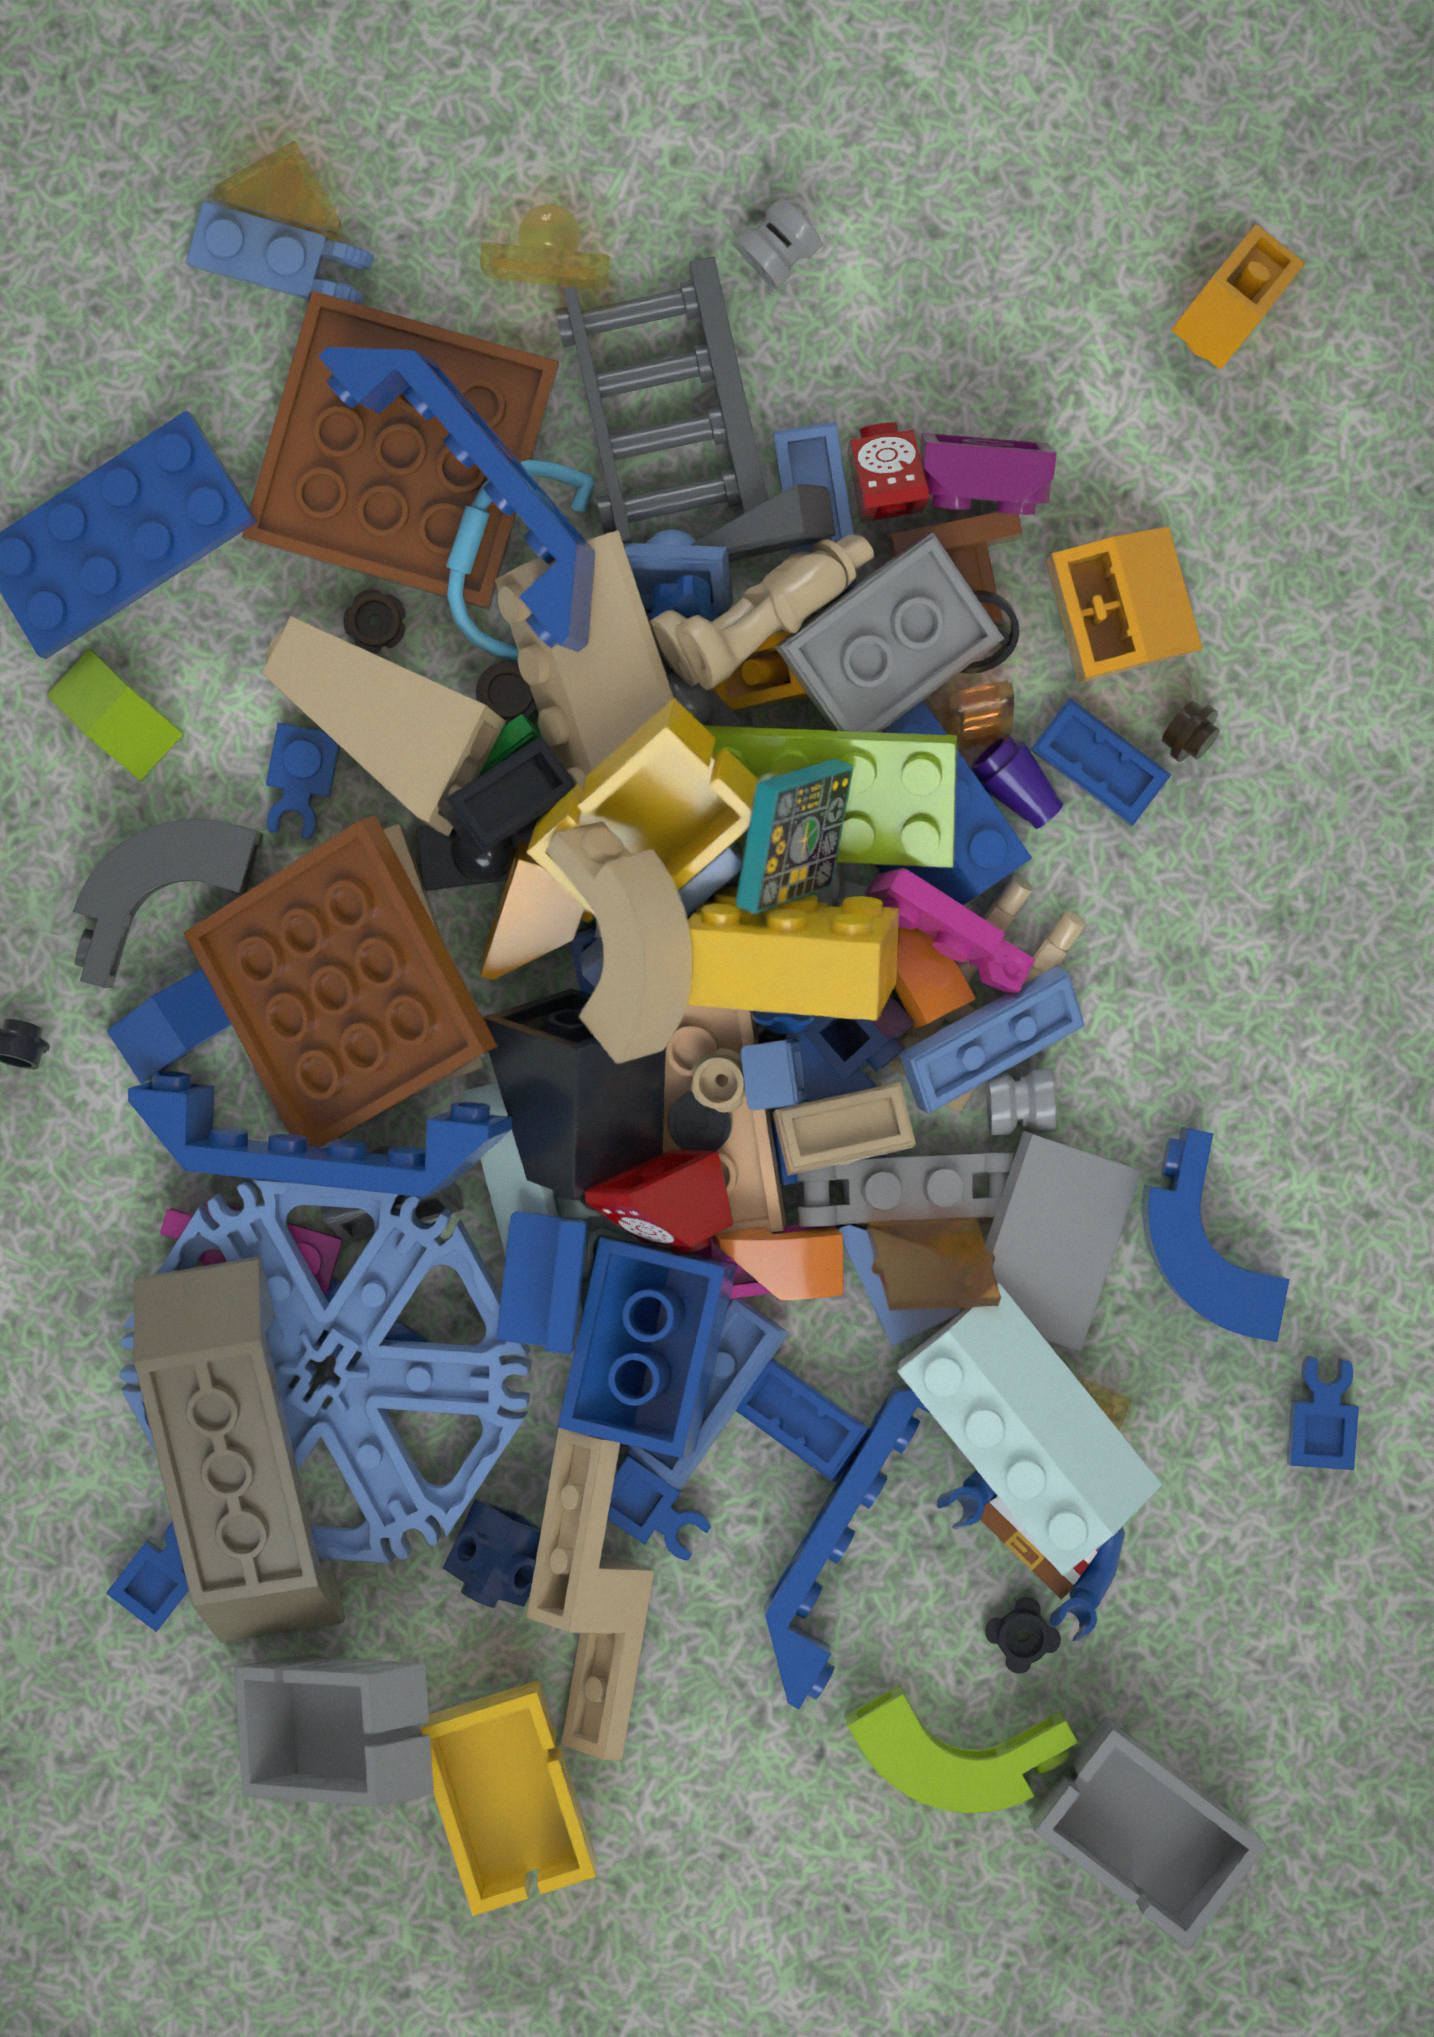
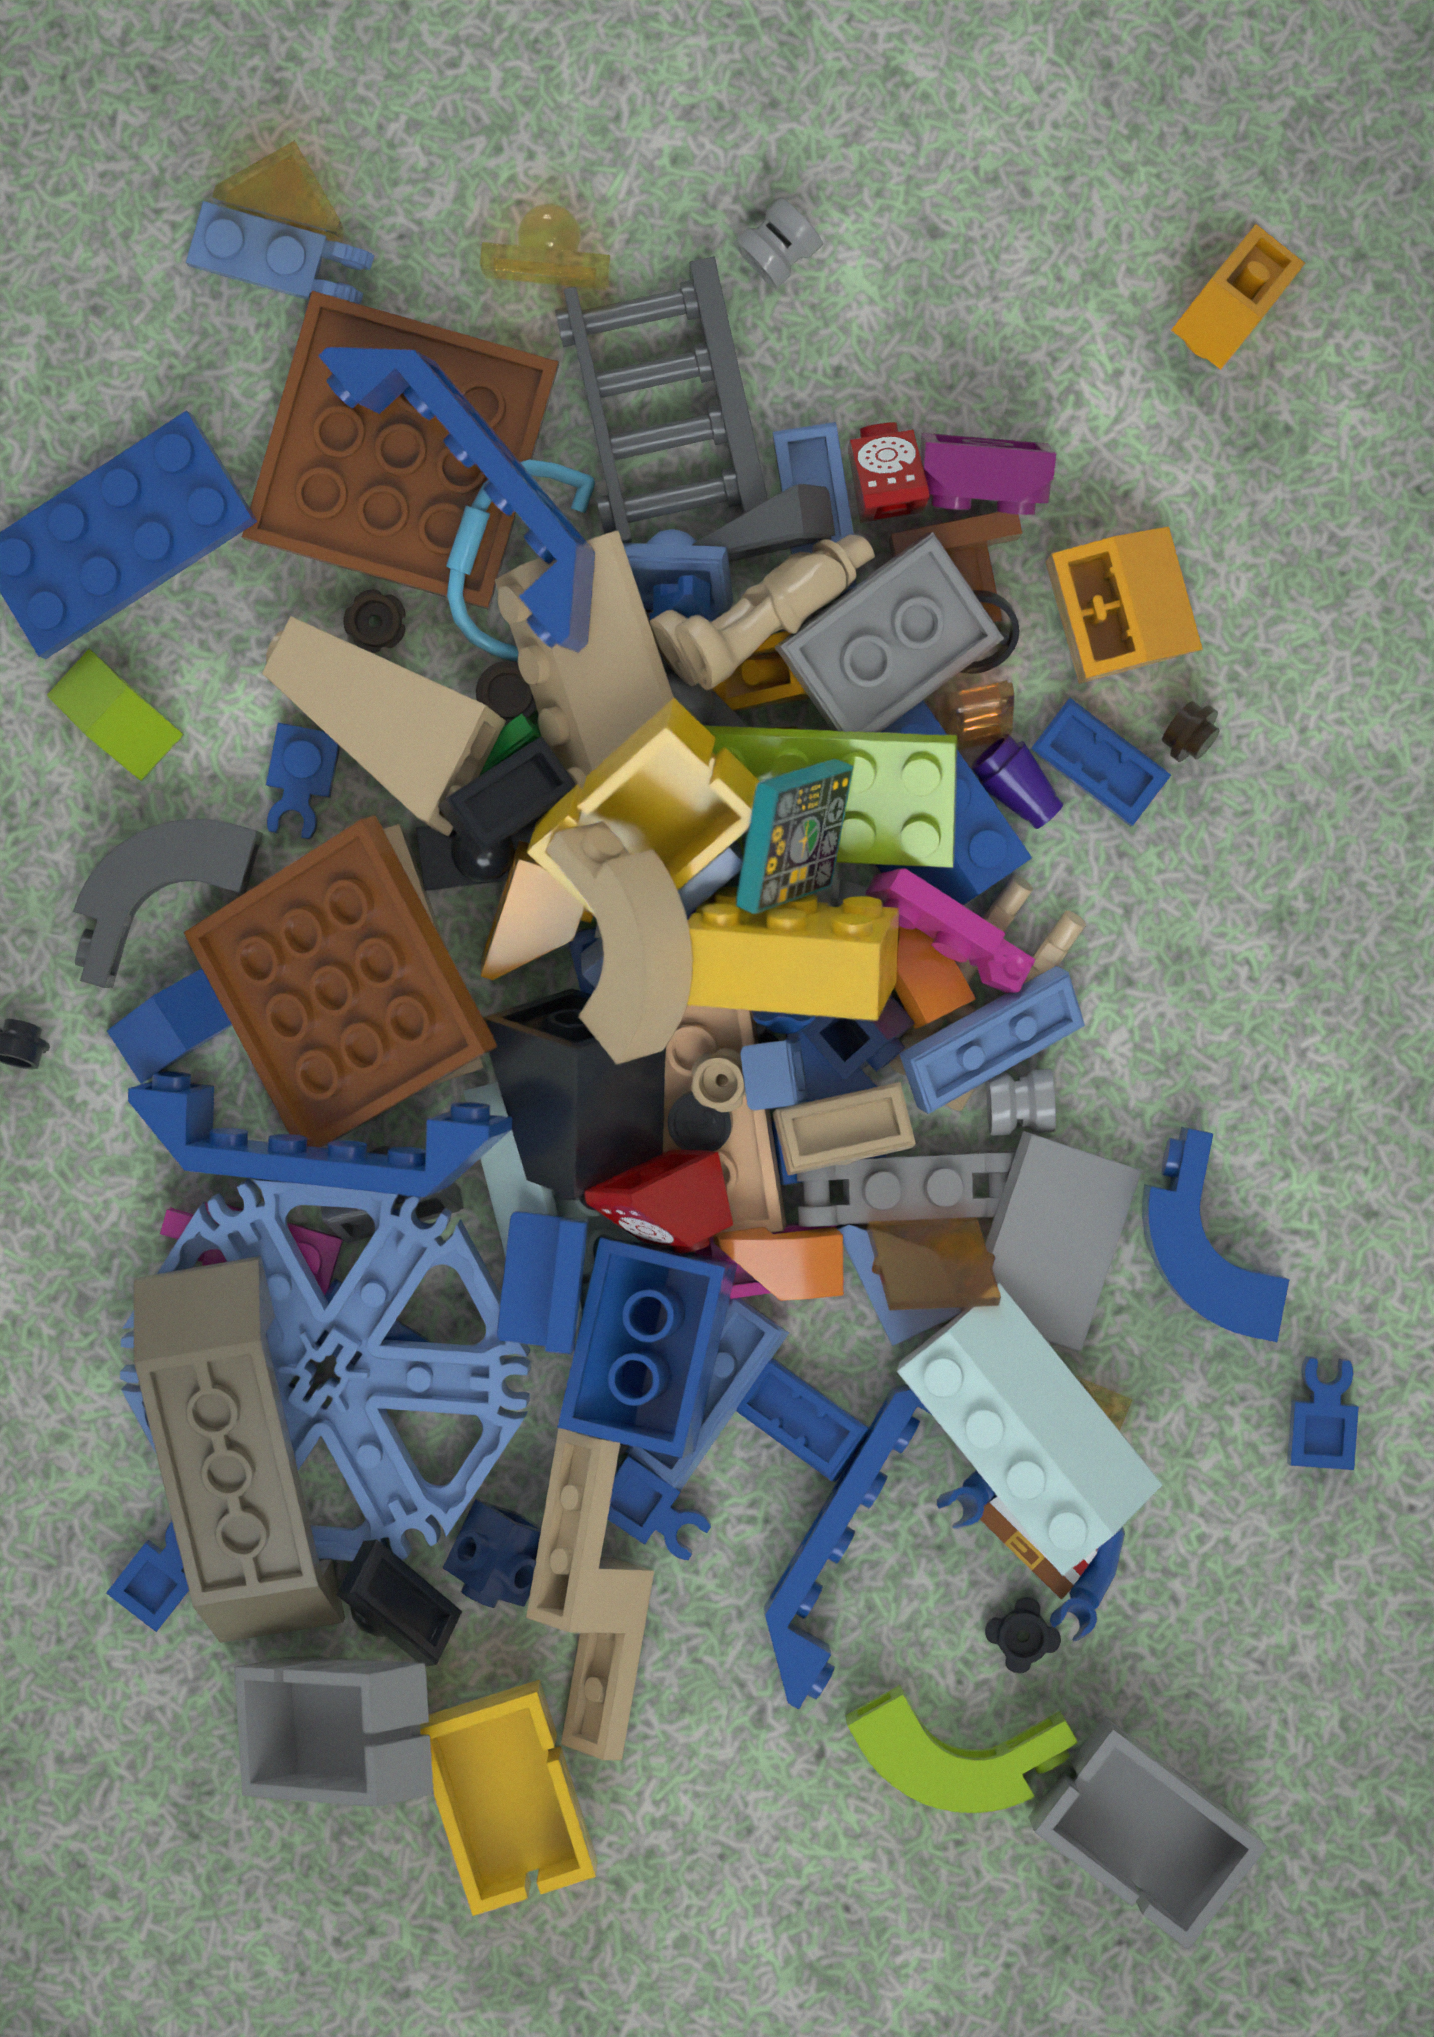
(398, 1603): none -> black tile

